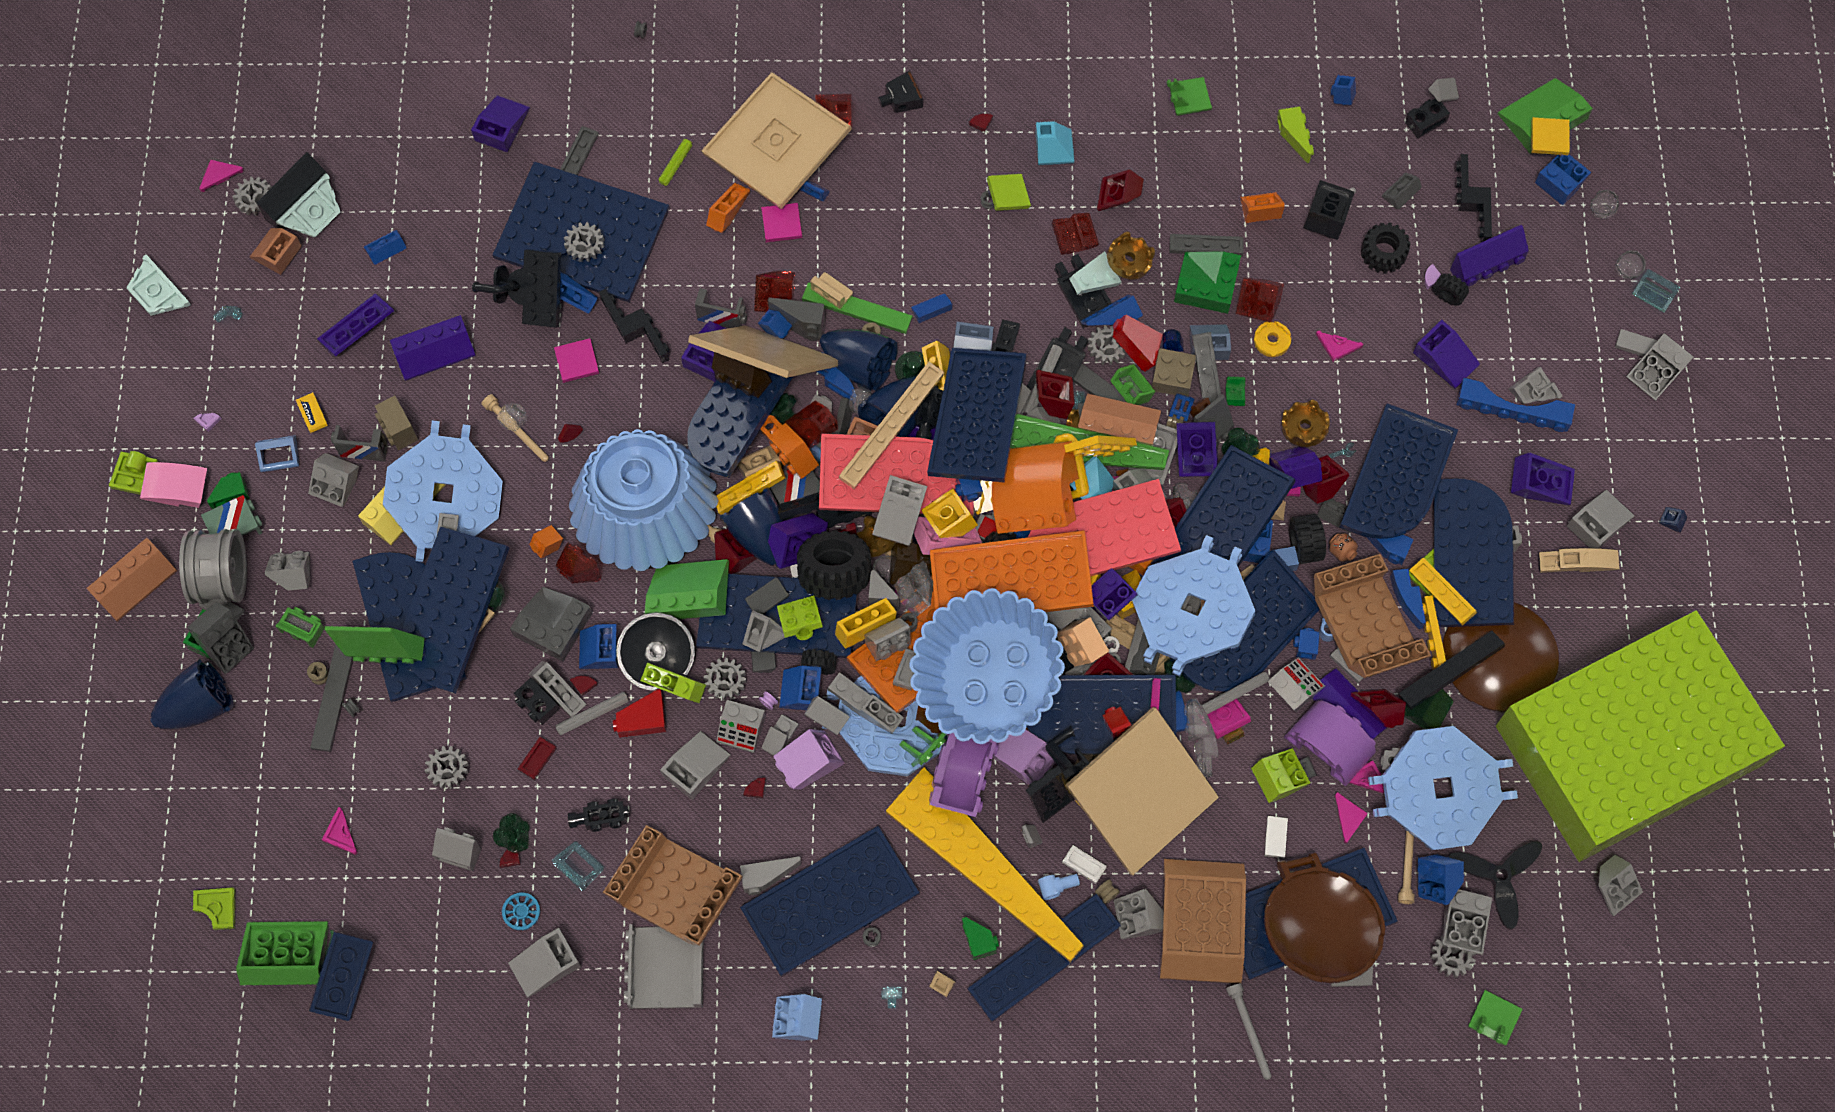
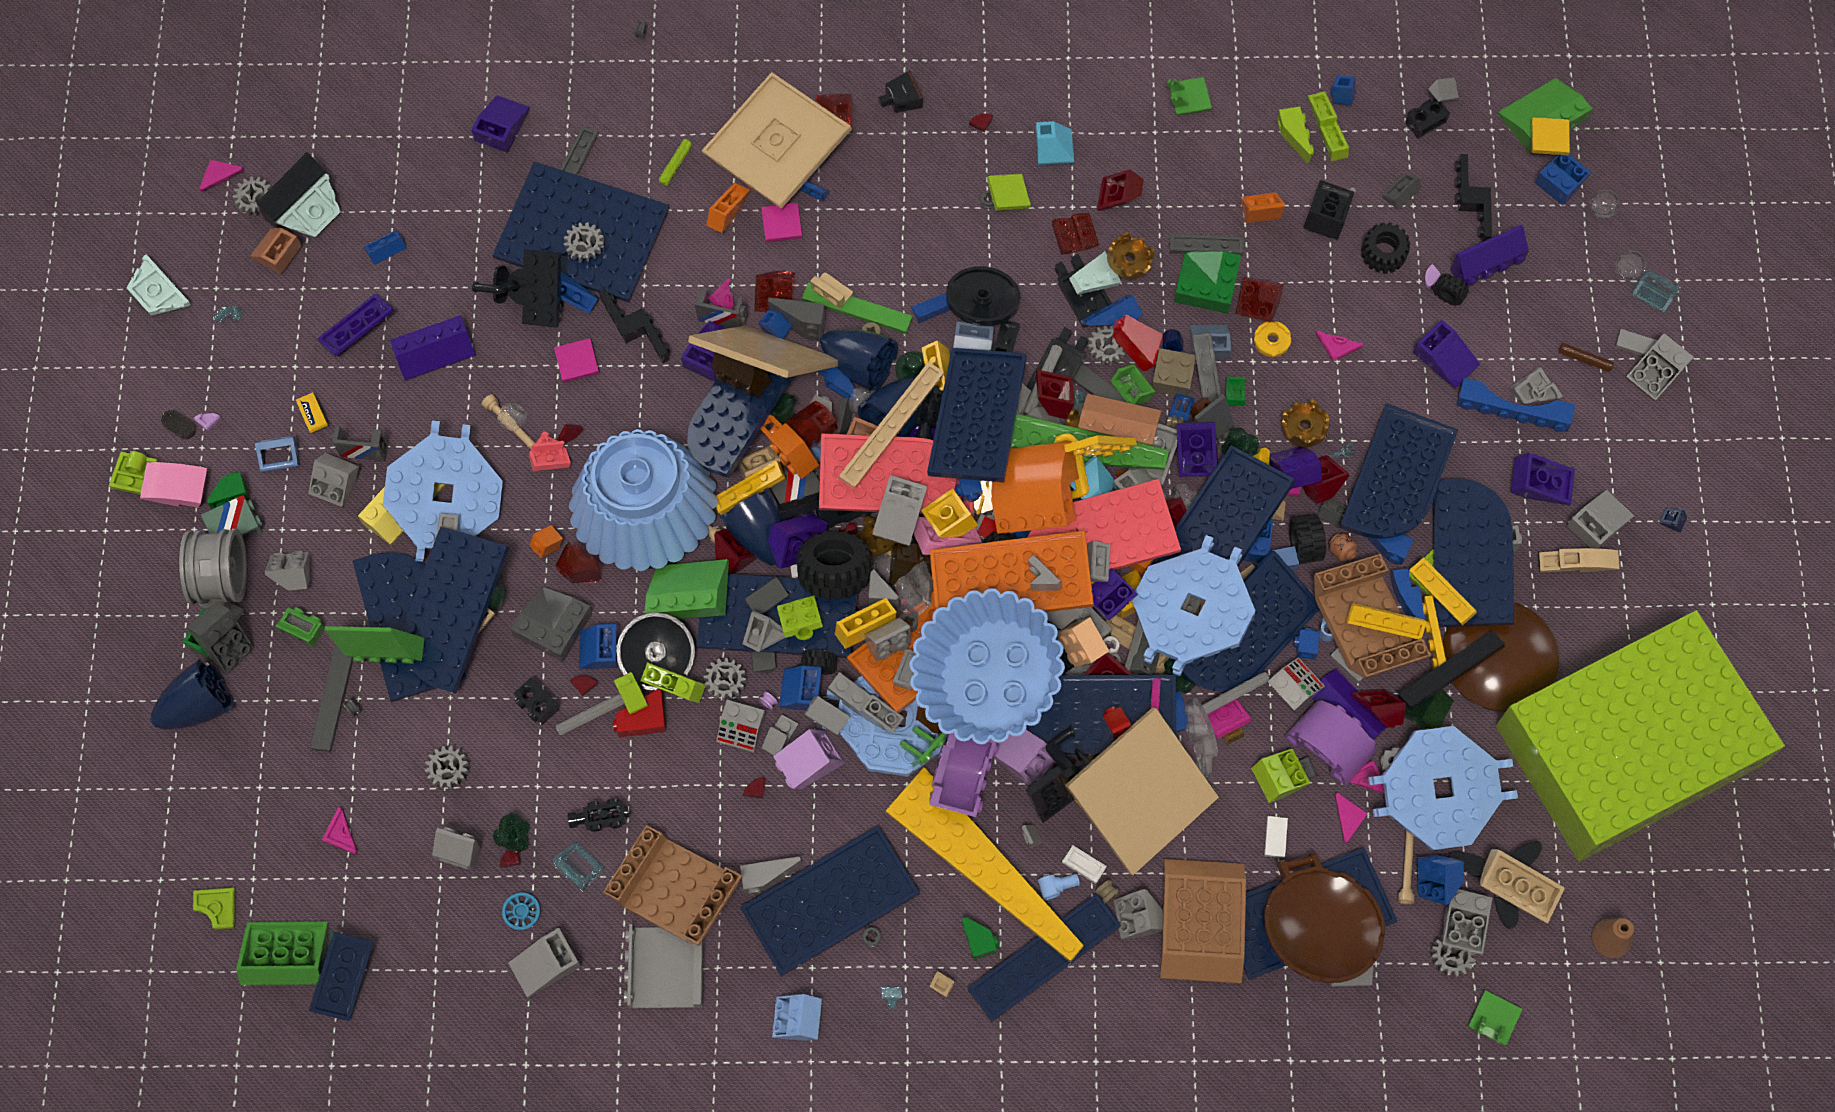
(131, 579): nougat slope -> none
(178, 424): none -> clear smoke tile
(321, 675): dark tan wheel -> none
(395, 423): dark tan brick -> none
(537, 758): dark red tile -> none
(548, 454): none -> coral slope
(557, 688): light grey slope -> none
(630, 693): none -> lime slope
(694, 764): light grey slope -> none
(722, 296): none -> dark pink tile
(982, 296): none -> black dish
(1046, 579): none -> light grey slope
(1098, 561): none -> light grey slope
(1236, 993): light grey piece -> none
(1328, 126): none -> lime slope
(1386, 621): none -> yellow plate
(1520, 885): none -> tan slope
(1586, 357): none -> reddish brown axle
(1613, 937): none -> medium nougat cone
(1618, 884): light grey slope -> none

